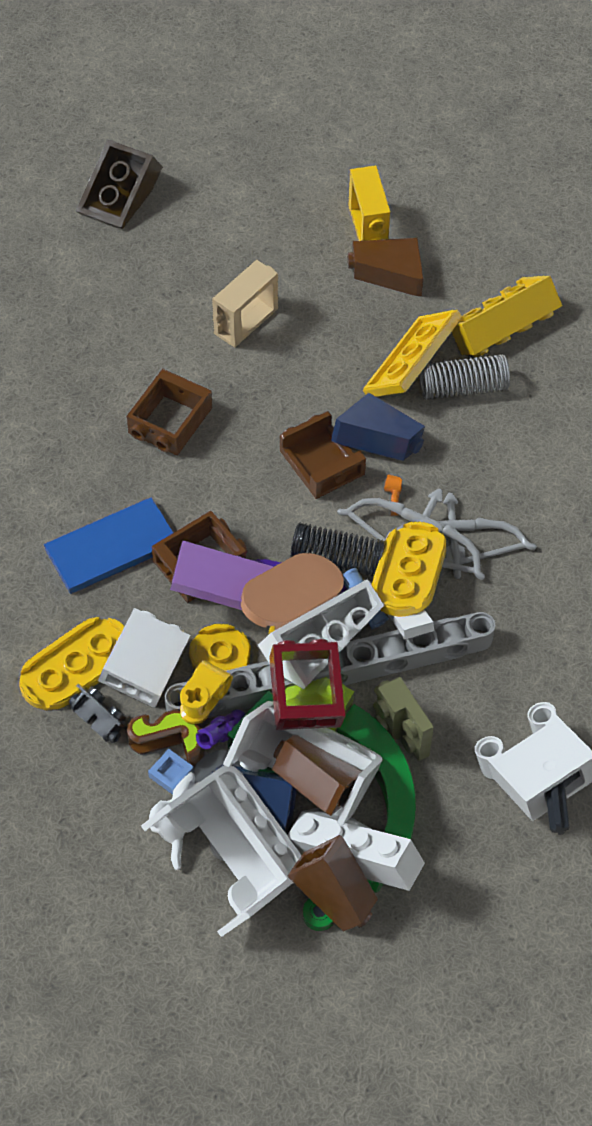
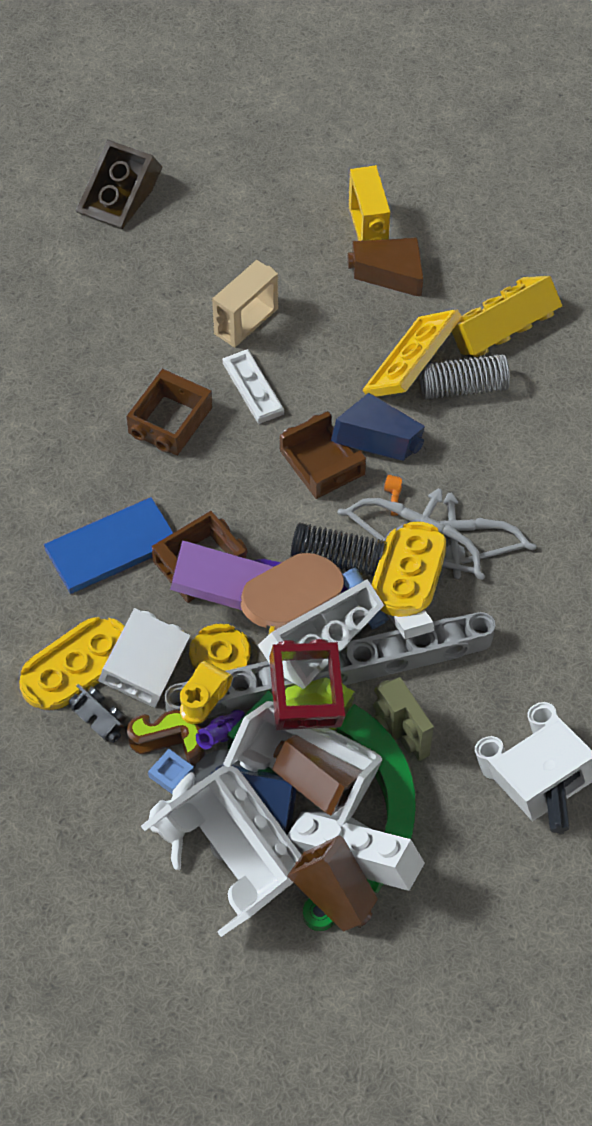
(253, 386): none -> white tile

